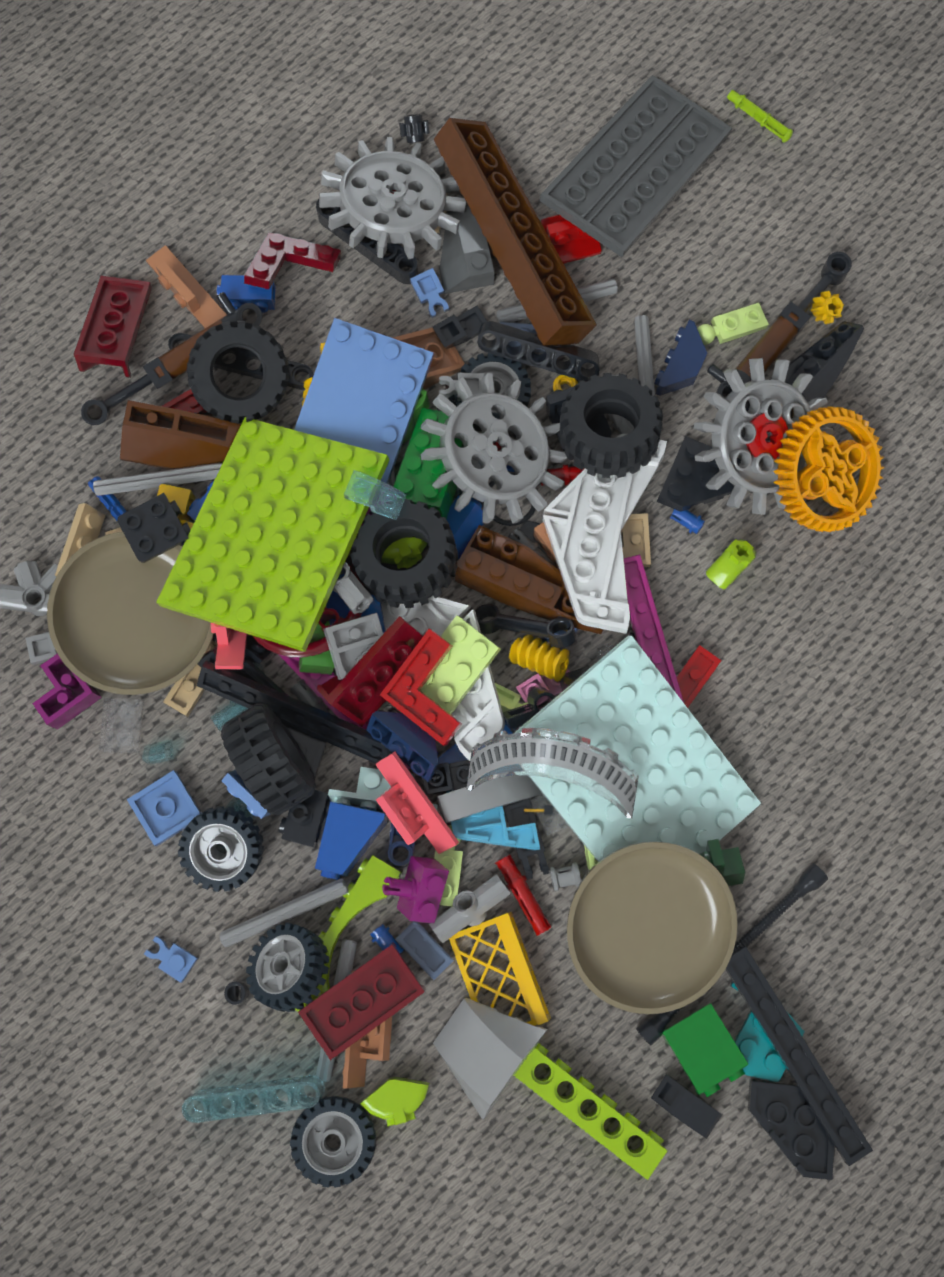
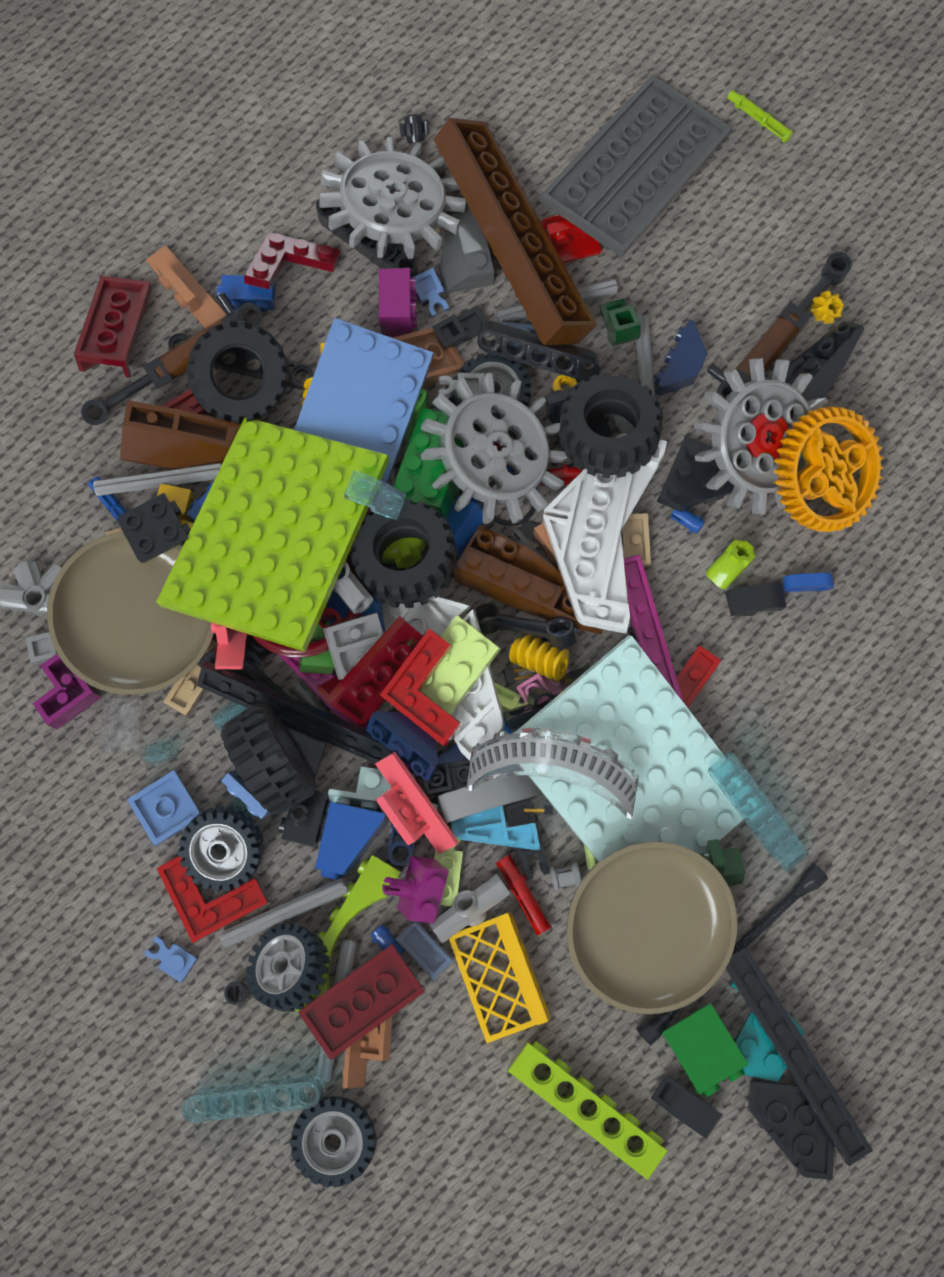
(84, 529): tan plate -> none
(206, 918): none -> red plate
(396, 1100): lime piece -> none
(397, 302): none -> magenta brick
(485, 1050): light grey wedge -> none
(509, 676): none -> black piece
(620, 322): none -> dark green brick
(734, 324): yellowish green plate -> none
(755, 598): none -> black slope
(757, 811): none -> clear light blue beam
(808, 582): none -> blue beam

